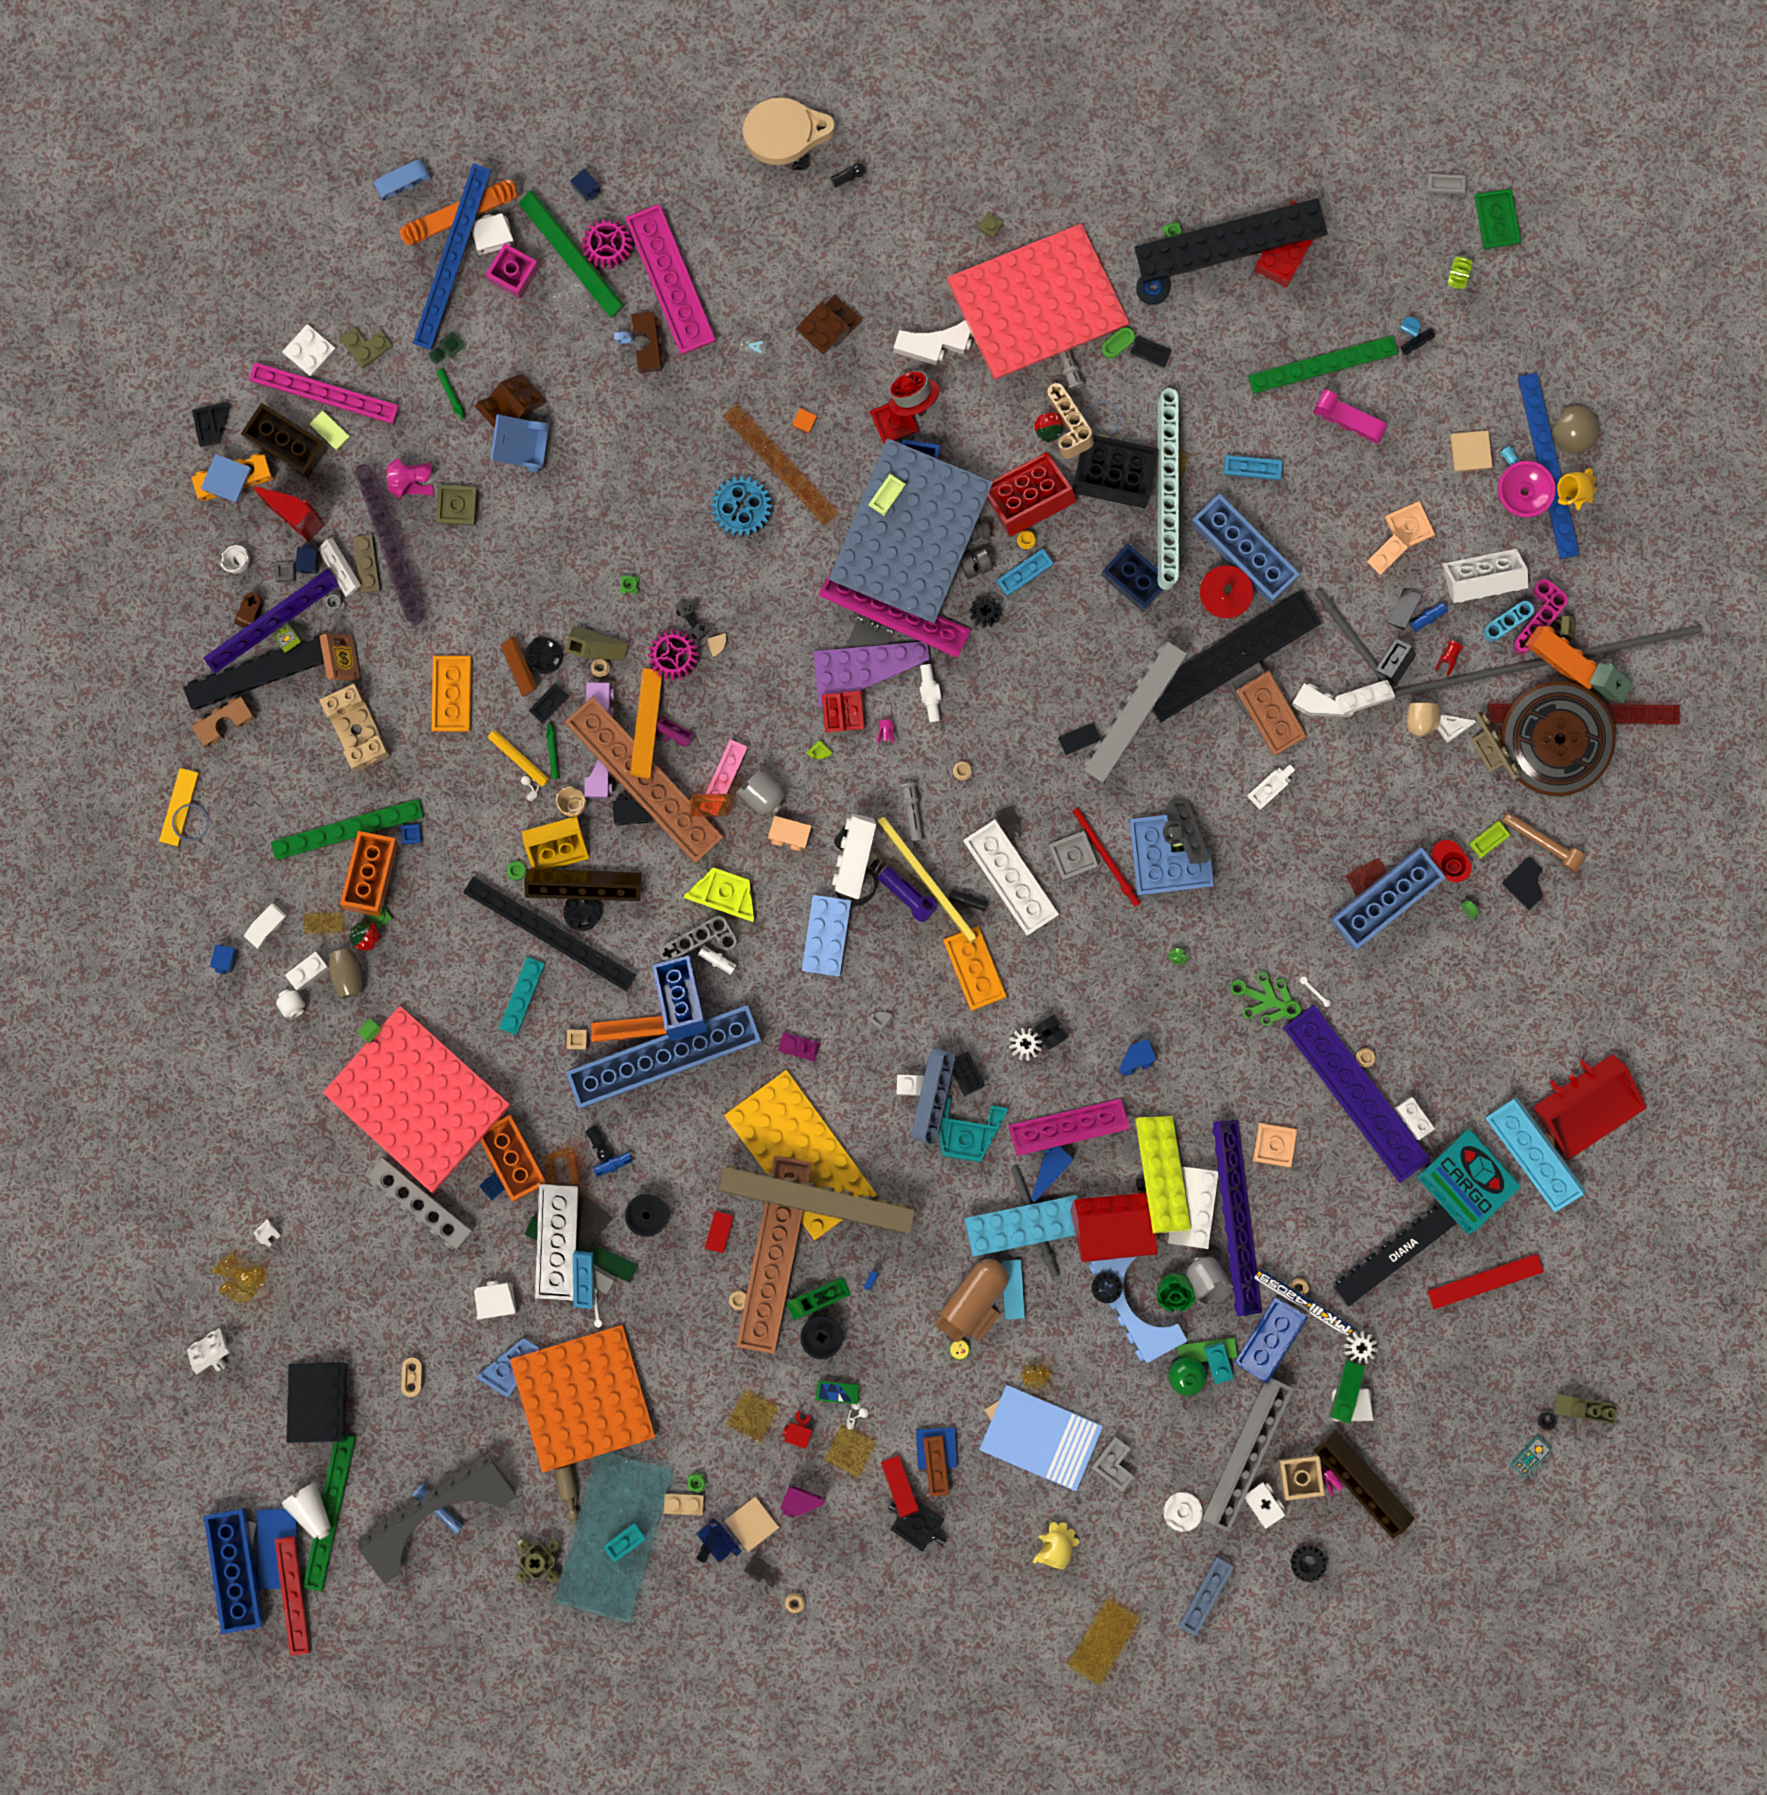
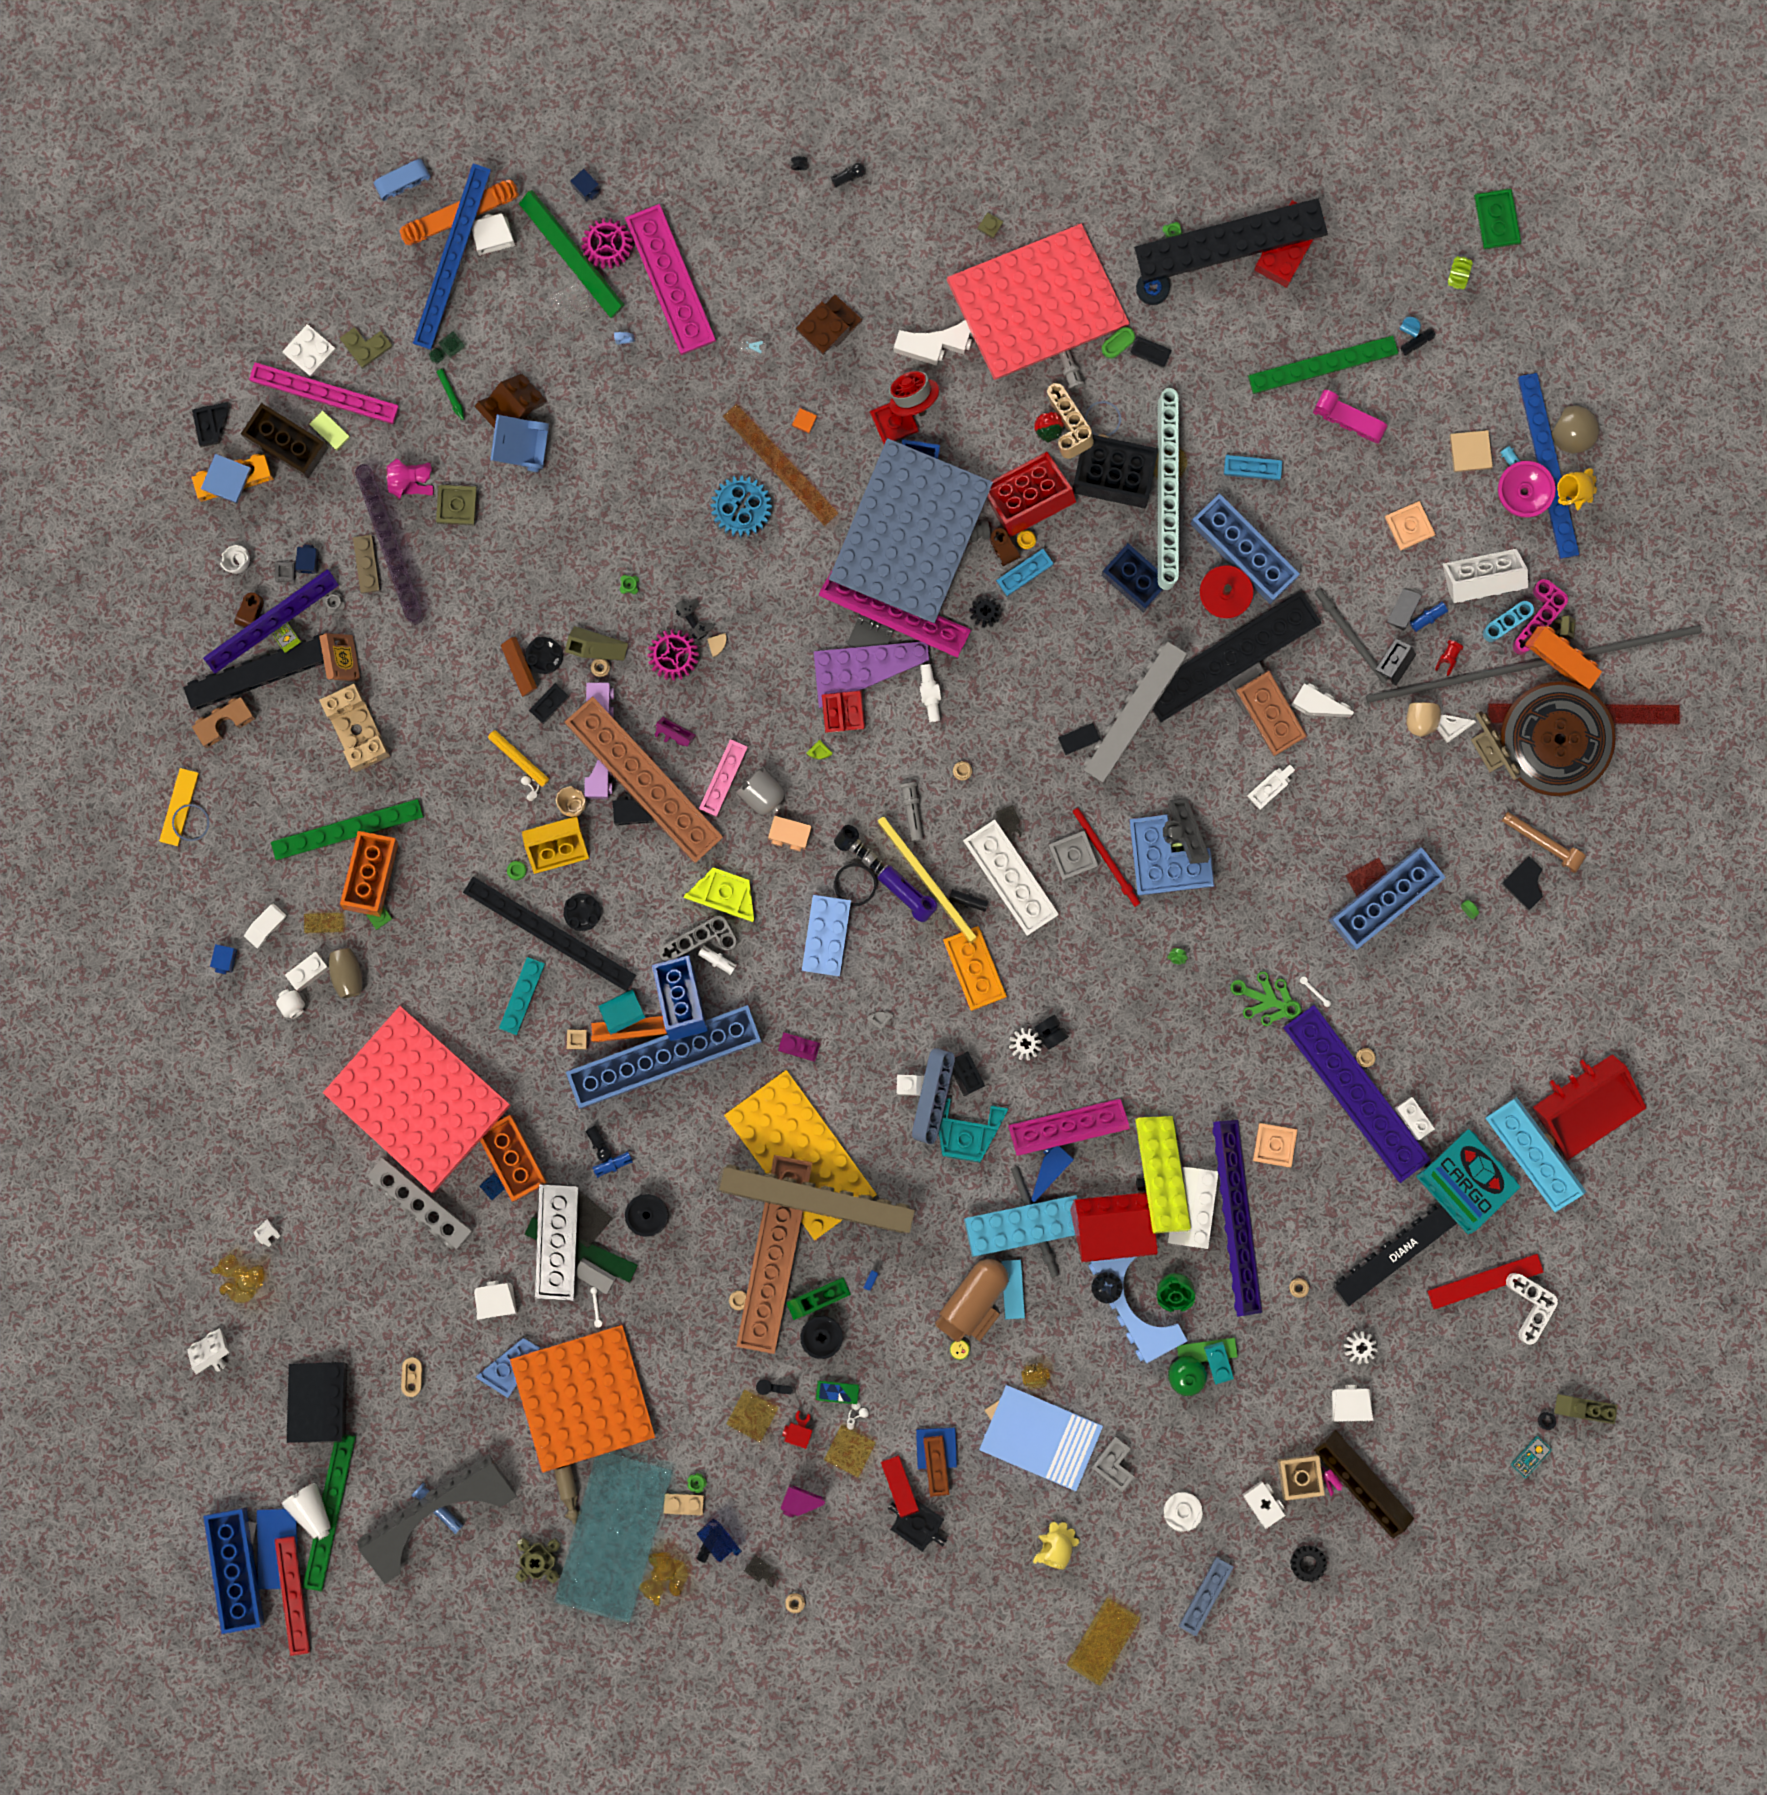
(293, 511): red slope -> none
(339, 567): white plate -> none
(364, 935): piece -> none
(369, 1030): bright green tile -> none
(411, 834): blue tile -> none
(451, 694): light orange tile -> none
(512, 271): dark pink brick -> none
(550, 735): green piece -> none
(568, 1153): clear orange tile -> none
(583, 885): dark brown brick -> none
(583, 1279): dark azure plate -> none
(621, 1012): none -> teal tile
(624, 1542): teal plate -> none
(646, 325): reddish brown arch -> none
(646, 724): light orange tile -> none
(664, 1569): none -> clear yellow animal
(709, 805): clear orange tile -> none
(719, 1232): red tile -> none
(751, 1524): tan tile -> none
(765, 1387): none -> black piece
(784, 130): tan piece -> none
(855, 855): white slope -> none
(886, 728): dark pink piece -> none
(887, 494): yellowish green tile -> none
(982, 564): flat silver wheel -> none
(1006, 549): none -> reddish brown piece
(1137, 1056): blue slope -> none
(1208, 1280): light grey cylinder -> none
(1247, 1454): light grey brick -> none
(1271, 1340): tile -> none
(1304, 1302): sticker -> none
(1347, 1392): green slope -> none
(1365, 697): white plate -> none
(1387, 554): light nougat brick -> none
(1446, 184): light grey tile -> none
(1451, 861): red piece -> none
(1489, 839): lime tile -> none
(1539, 1306): none -> white beam
(1611, 682): sand green brick -> none

